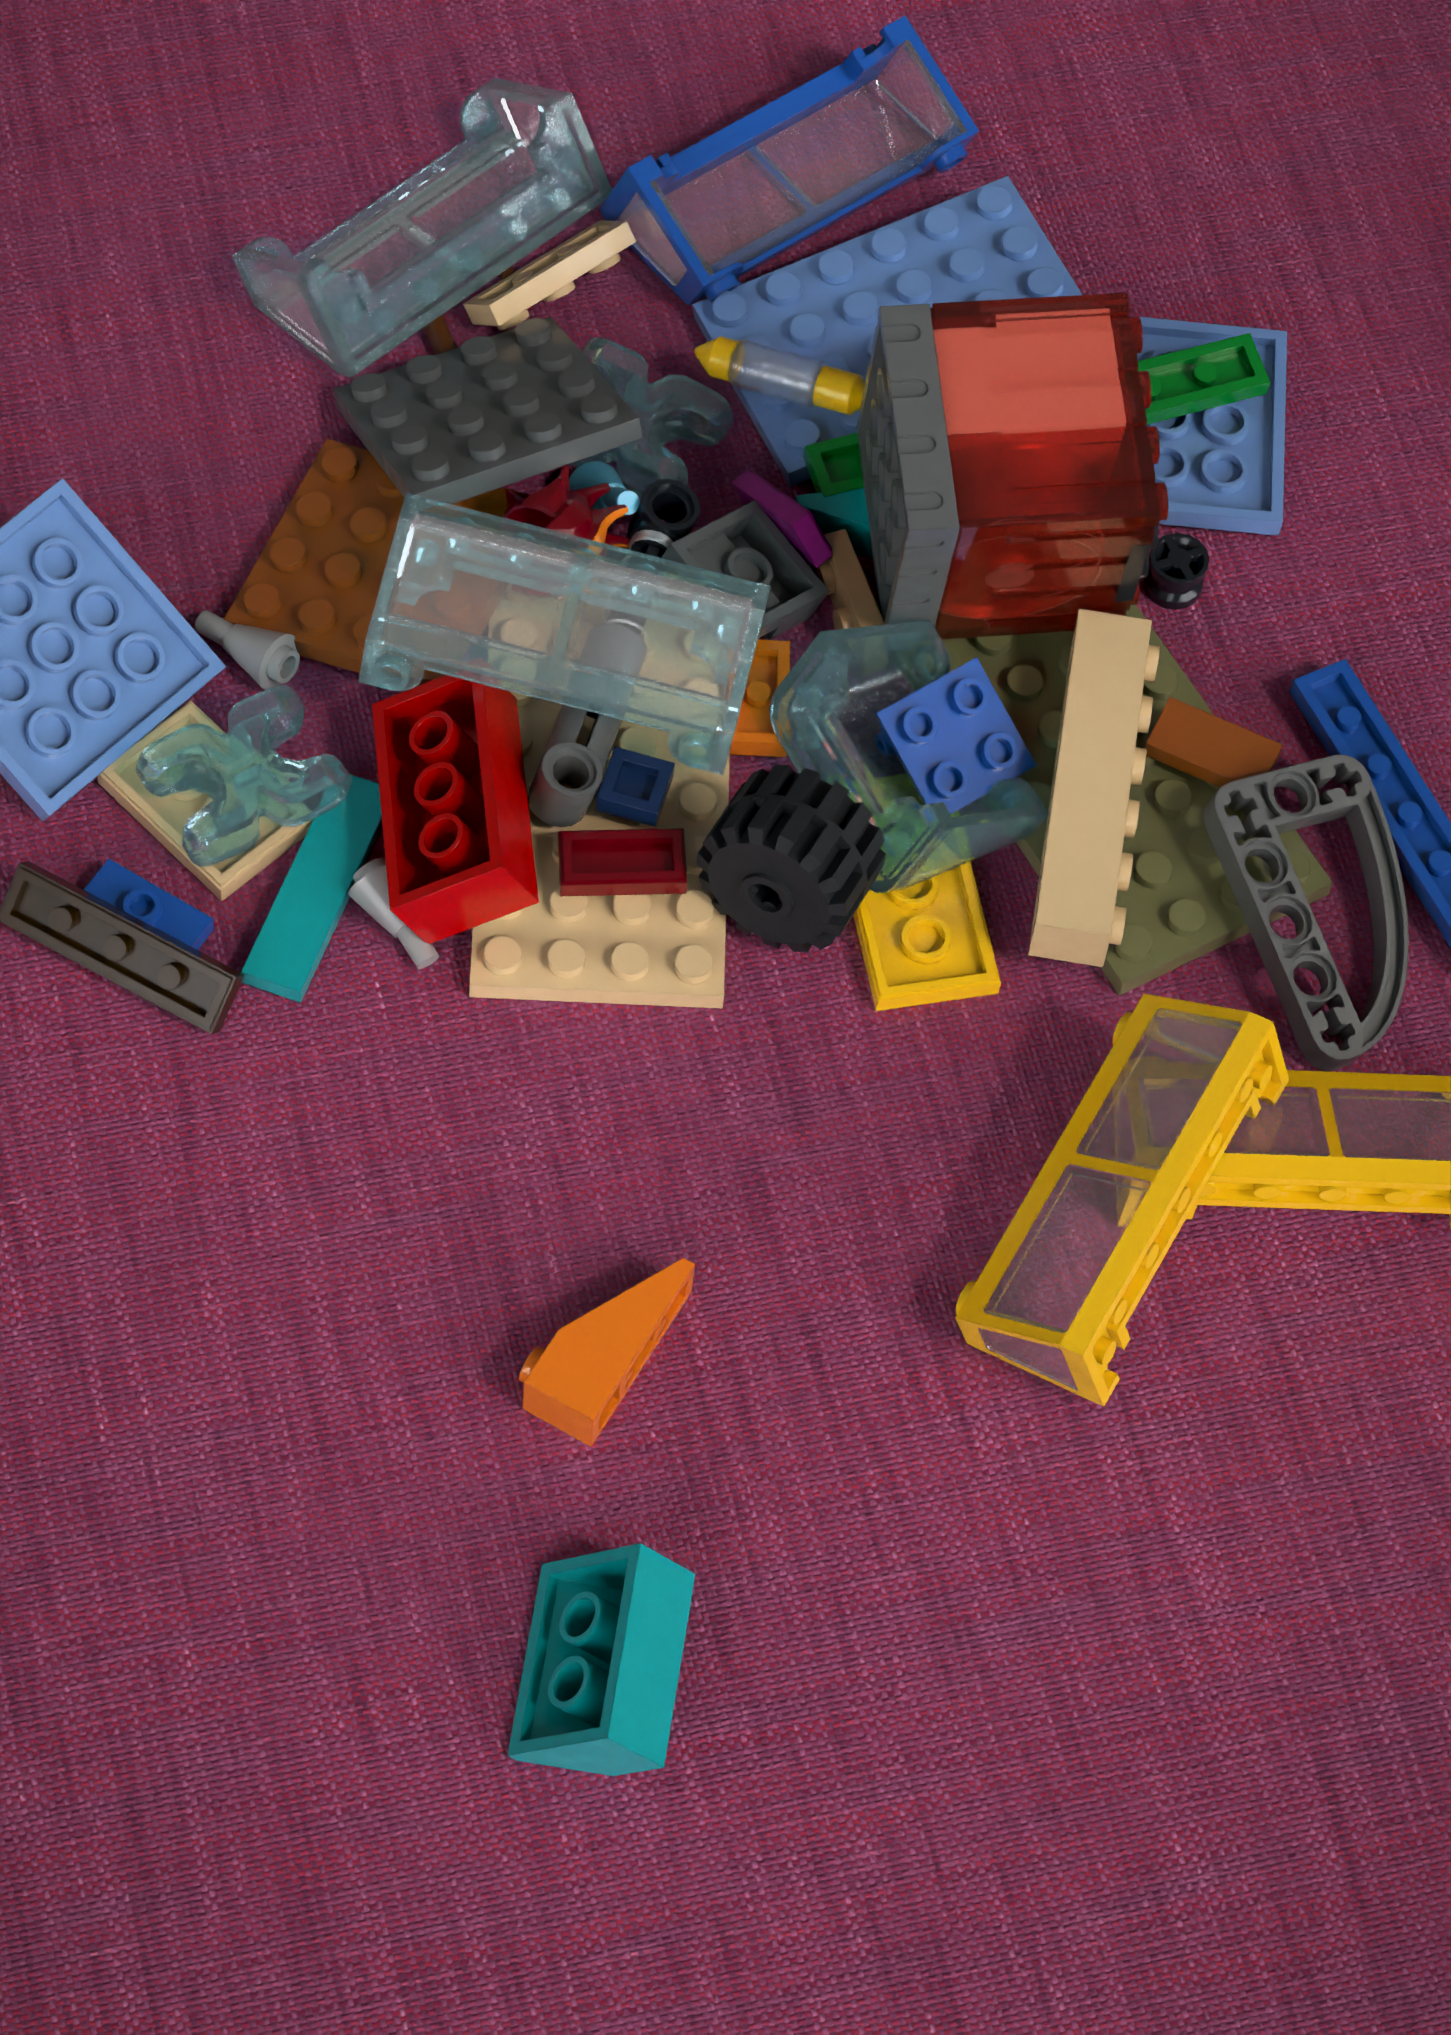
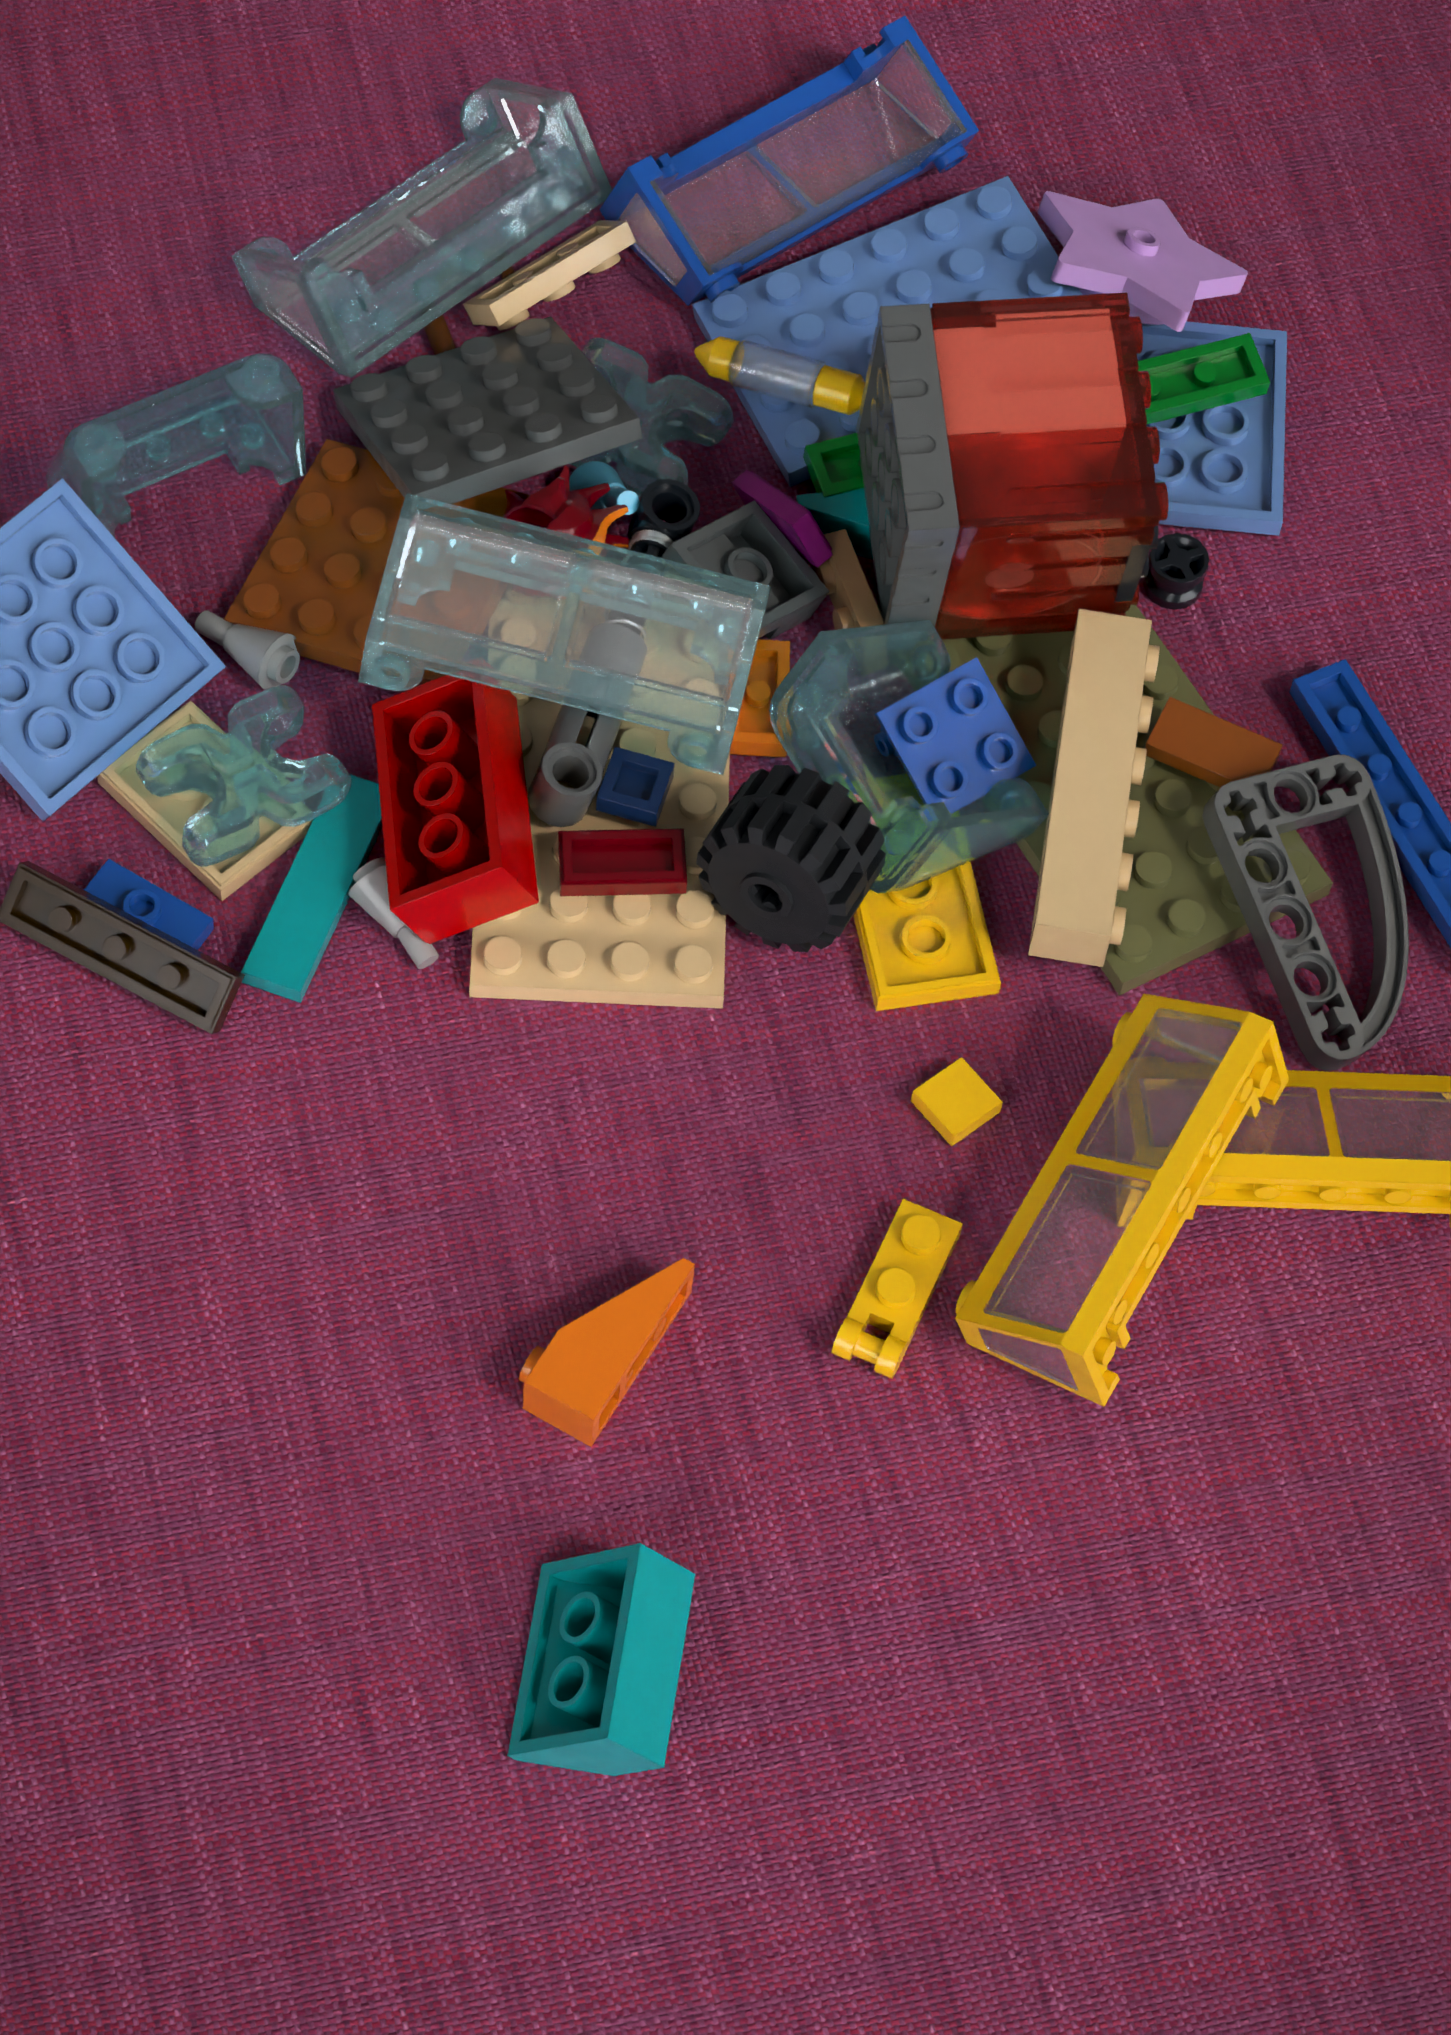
(237, 410): none -> clear light blue windscreen
(898, 1287): none -> yellow plate
(956, 1101): none -> yellow tile
(1137, 253): none -> lavender plate

